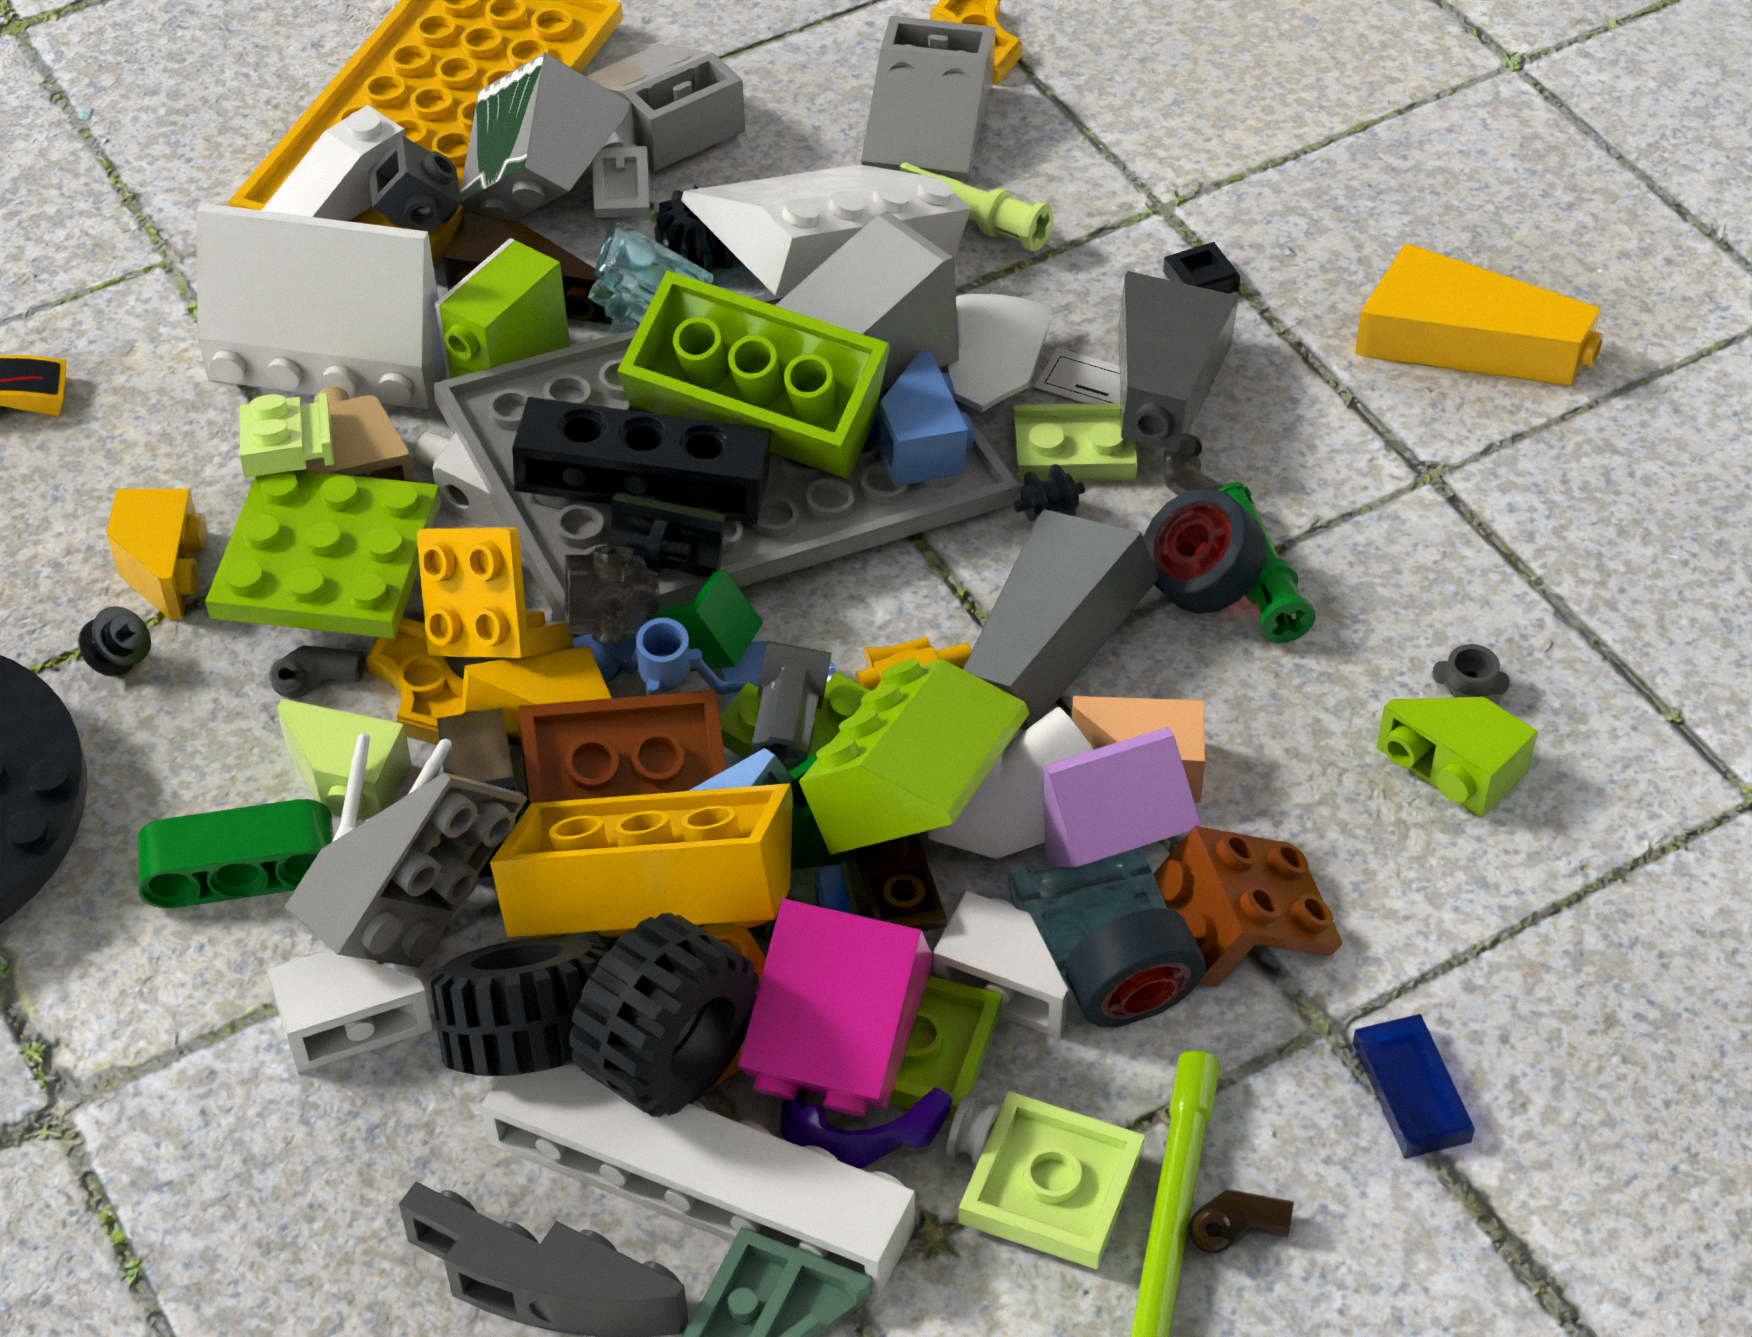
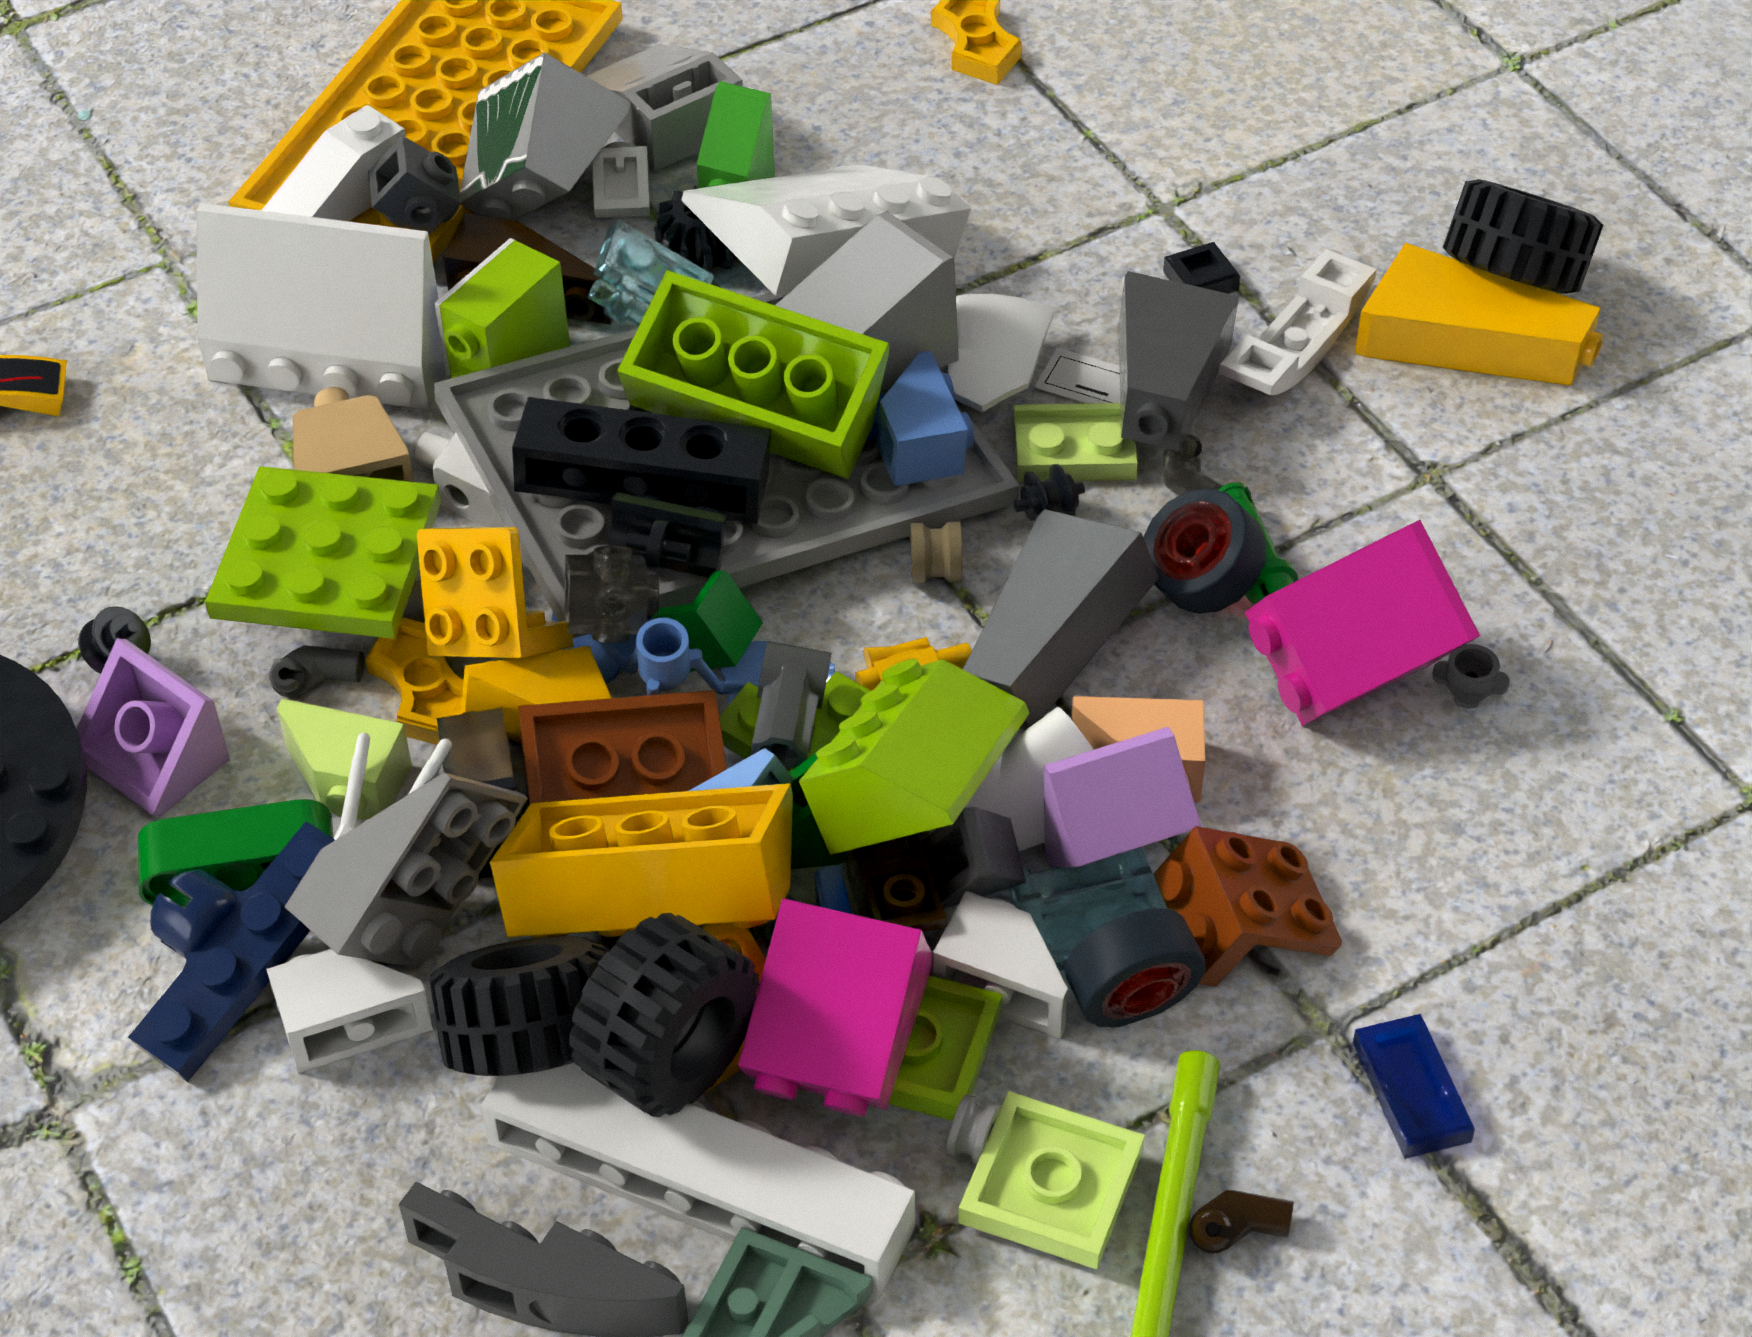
(149, 731): none -> lavender slope
(156, 545): yellow slope -> none
(227, 948): none -> dark blue plate
(283, 434): yellowish green plate -> none
(737, 137): none -> bright green slope
(860, 1148): dark purple helmet -> none
(930, 95): light grey slope -> none
(936, 552): none -> dark tan wheel
(973, 856): none -> dark grey slope
(999, 212): yellowish green pin -> none
(1305, 329): none -> white slope
(1360, 623): none -> dark pink slope
(1458, 746): lime slope -> none
(1522, 236): none -> black tyre

